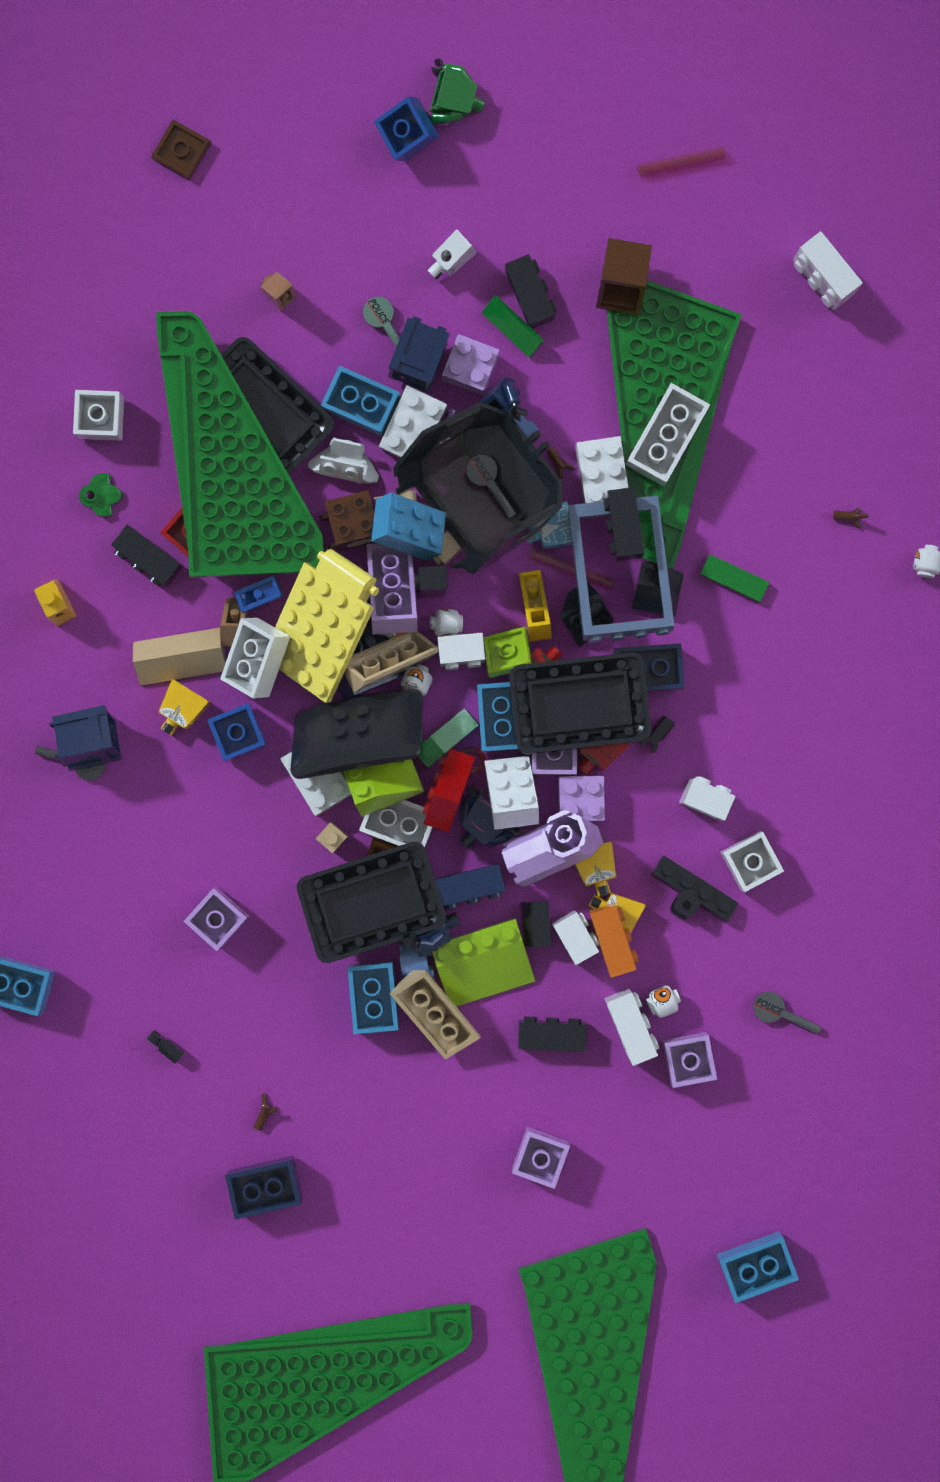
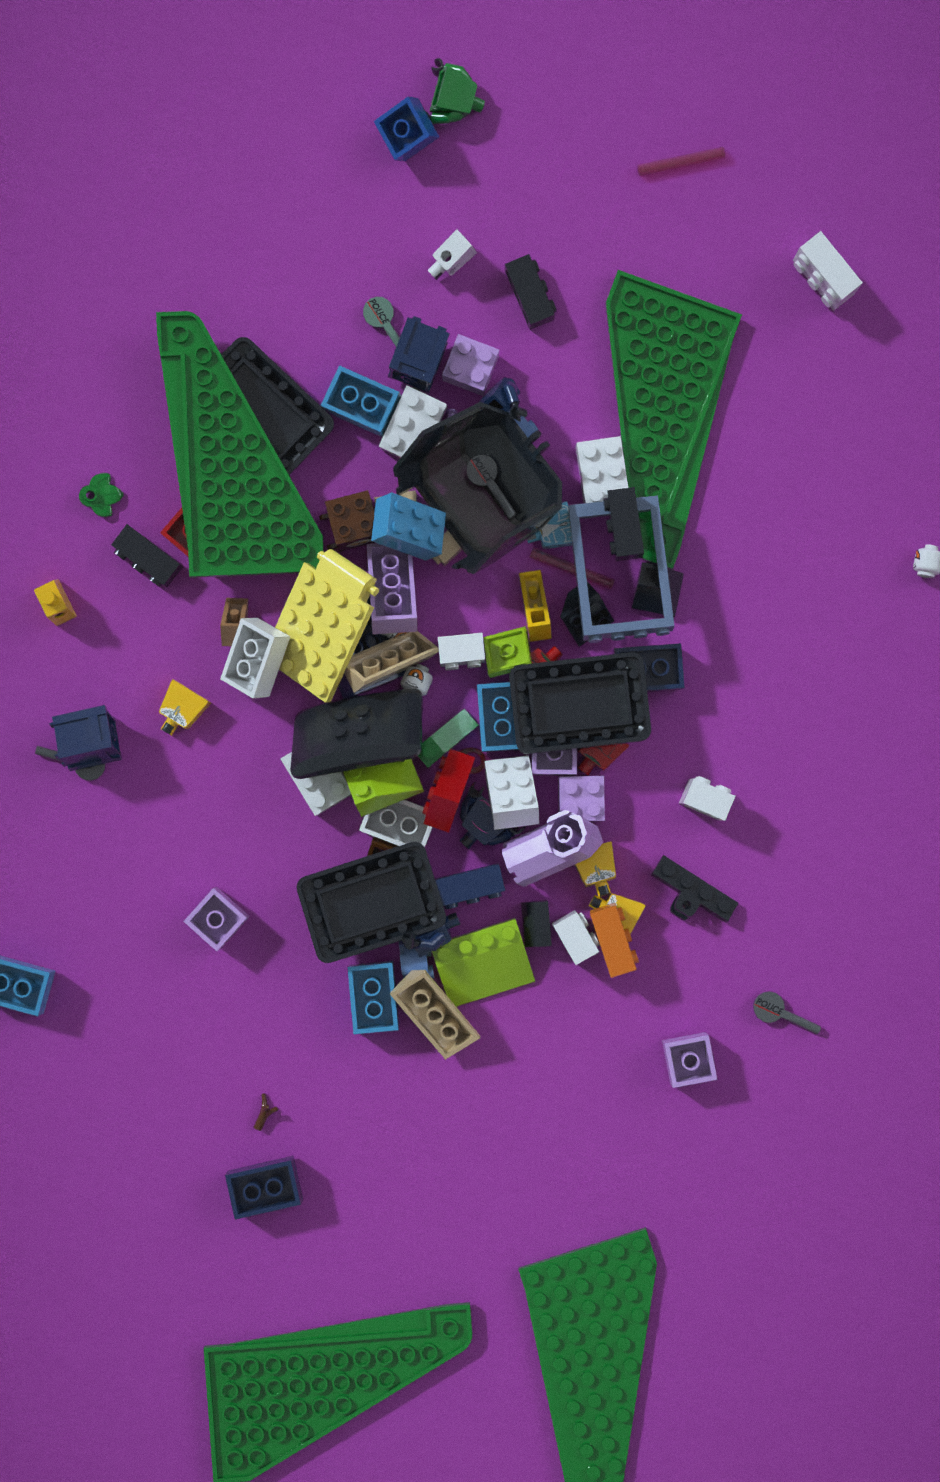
(98, 415): white brick -> none
(166, 1047): black bar -> none
(179, 656): tan slope -> none
(181, 149): reddish brown tile -> none
(237, 732): blue brick -> none
(259, 594): blue slope -> none
(278, 290): medium nougat slope -> none
(332, 837): tan brick -> none
(345, 461): white piece -> none
(431, 581): black brick -> none
(446, 622): white head -> none
(512, 326): green tile -> none
(540, 1157): lavender brick -> none
(552, 1034): black brick -> none
(559, 462): reddish brown bar -> none
(624, 276): reddish brown slope -> none
(632, 1026): white brick -> none
(659, 732): black bar -> none
(663, 1001): white head -> none
(667, 434): white brick -> none
(734, 578): green tile -> none
(752, 861): white brick -> none
(757, 1267): dark azure brick -> none
(851, 516): reddish brown bar -> none

